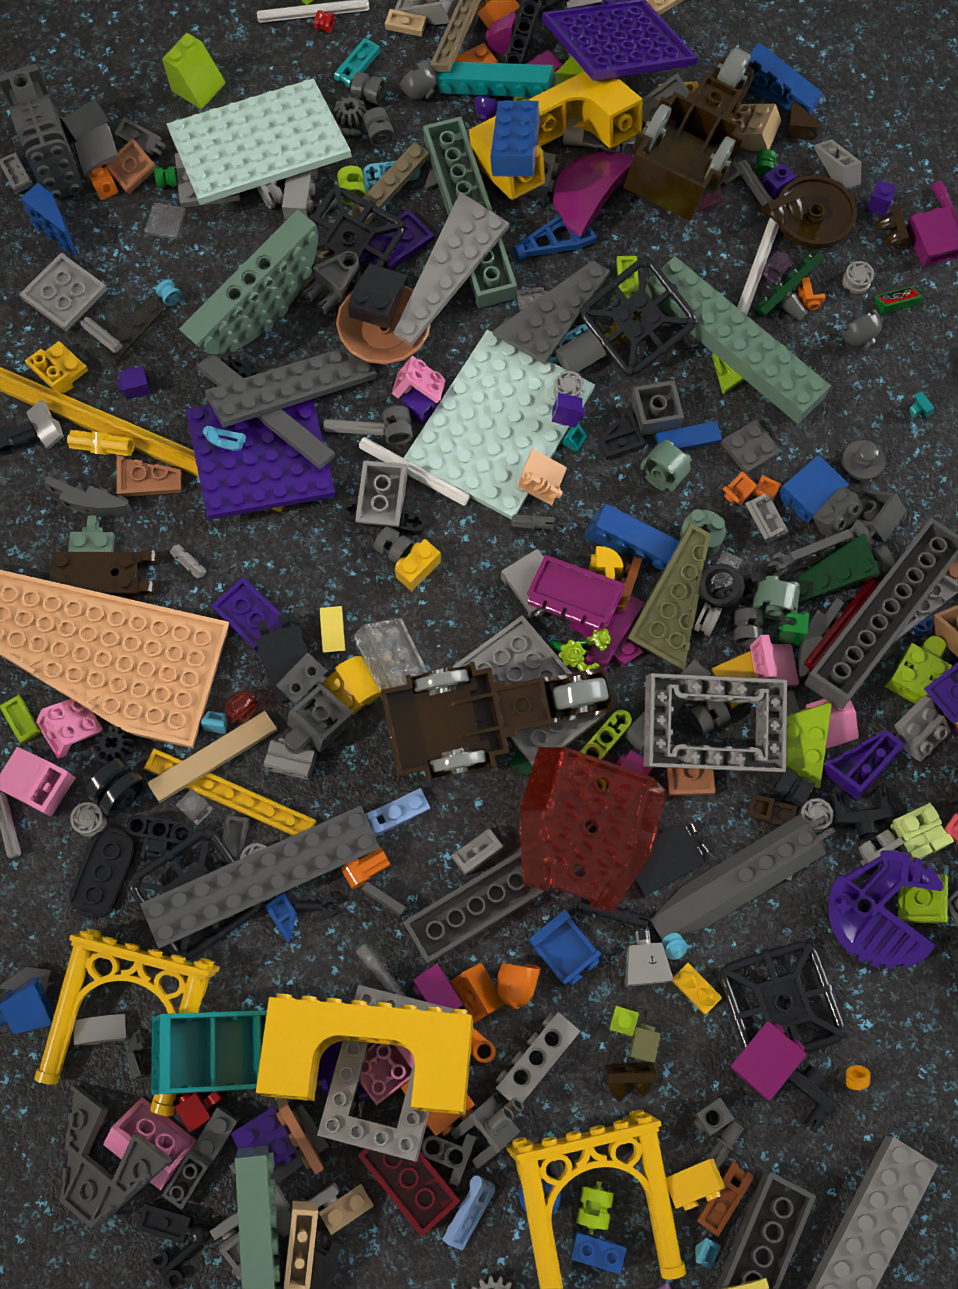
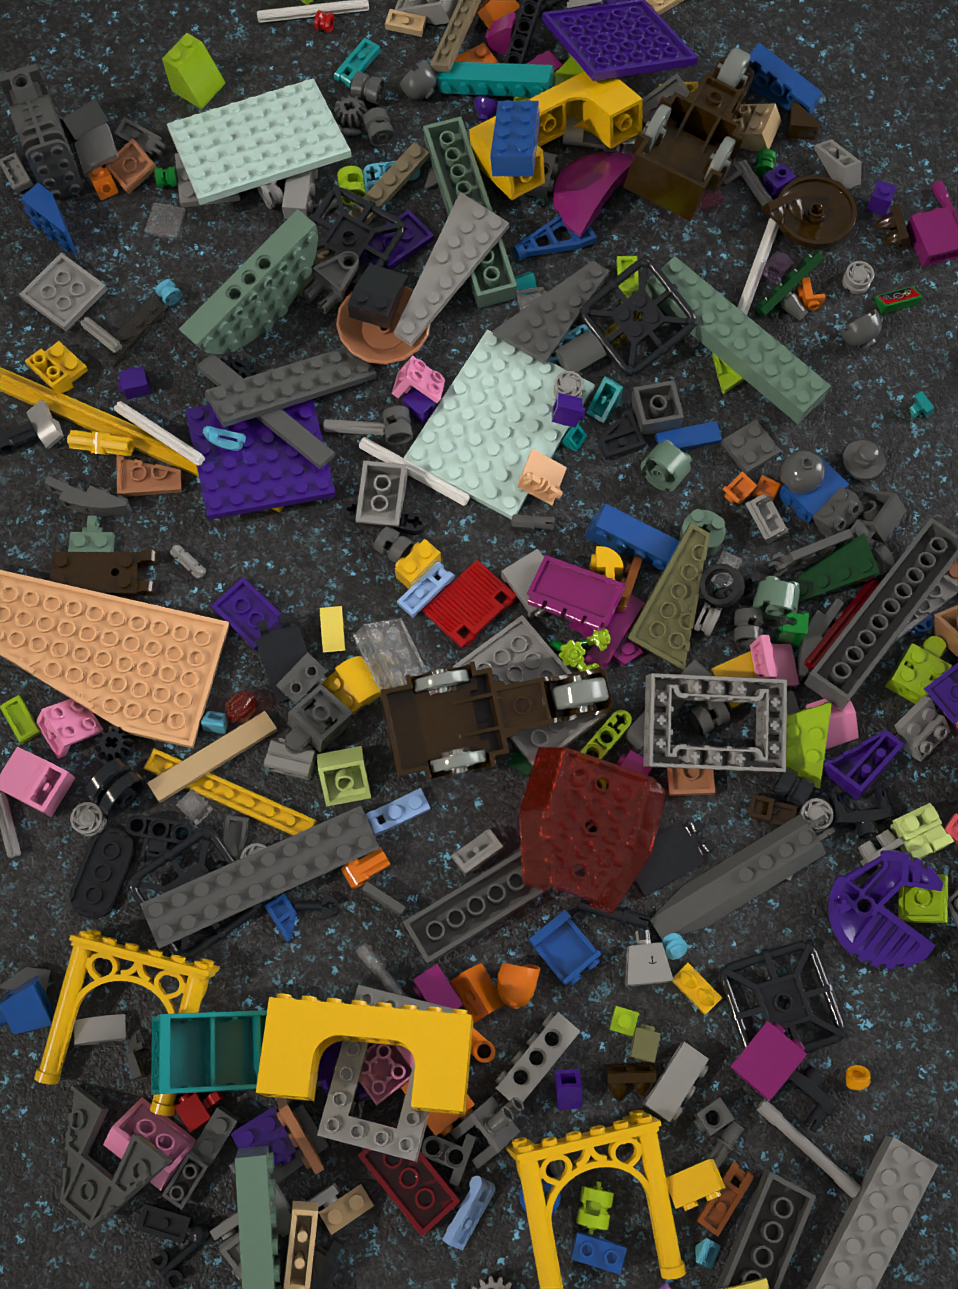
(159, 433): none -> white axle
(343, 776): none -> yellowish green slope
(425, 589): none -> light blue plate
(469, 603): none -> red window
(525, 281): none -> teal slope
(568, 1089): none -> dark purple brick
(605, 399): none -> teal slope
(676, 1082): none -> light grey brick
(802, 472): none -> dark grey cylinder
(839, 1176): none -> light grey piece

